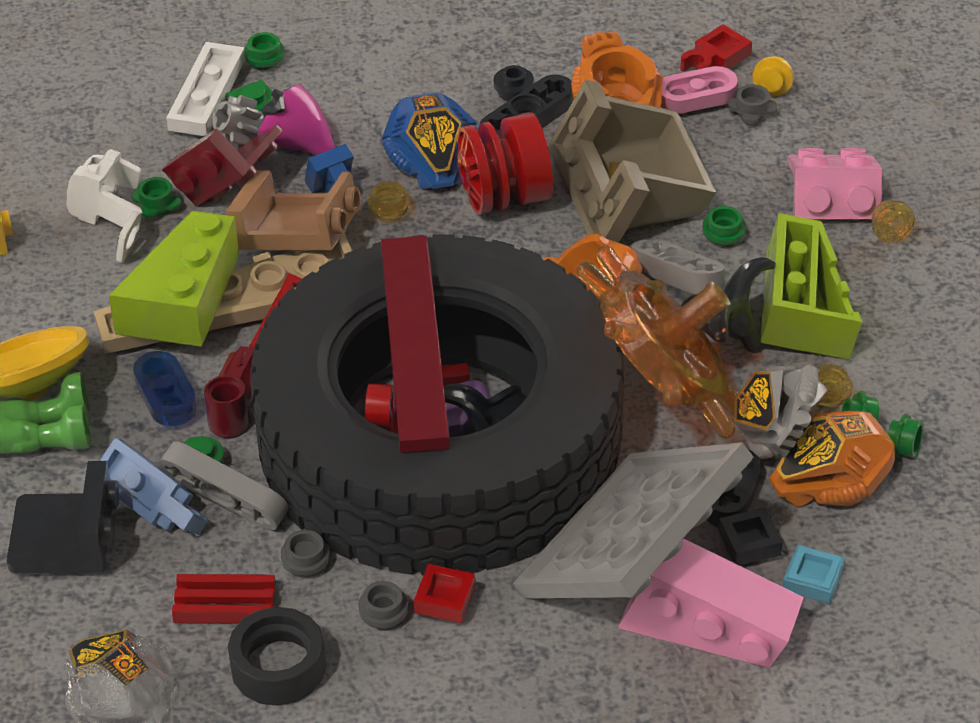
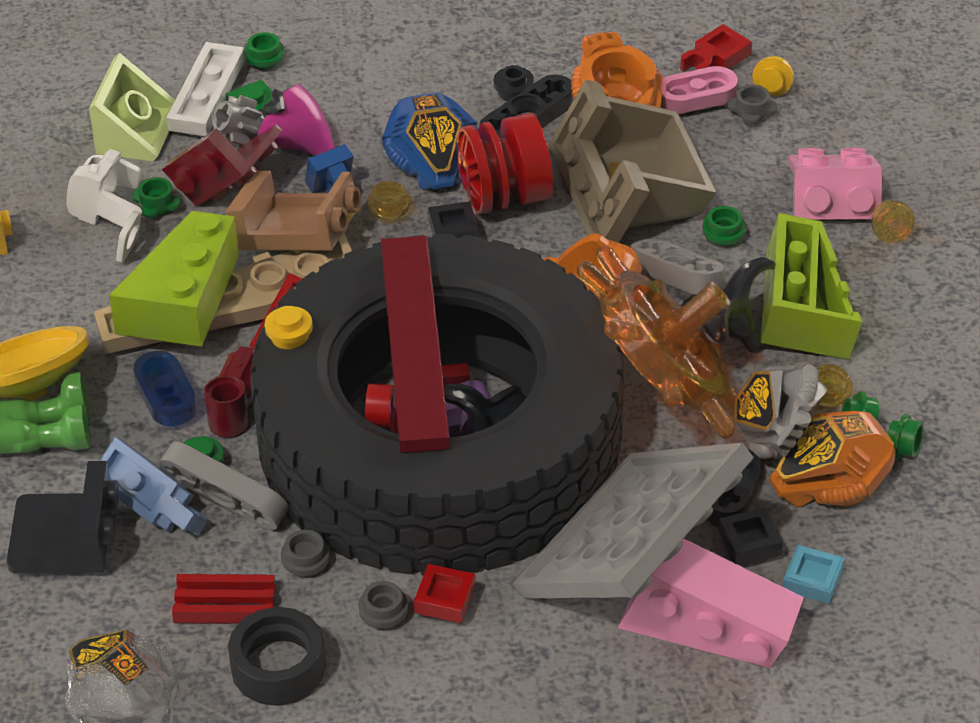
(129, 113): none -> yellowish green slope
(288, 327): none -> yellow plate
(453, 219): none -> black plate

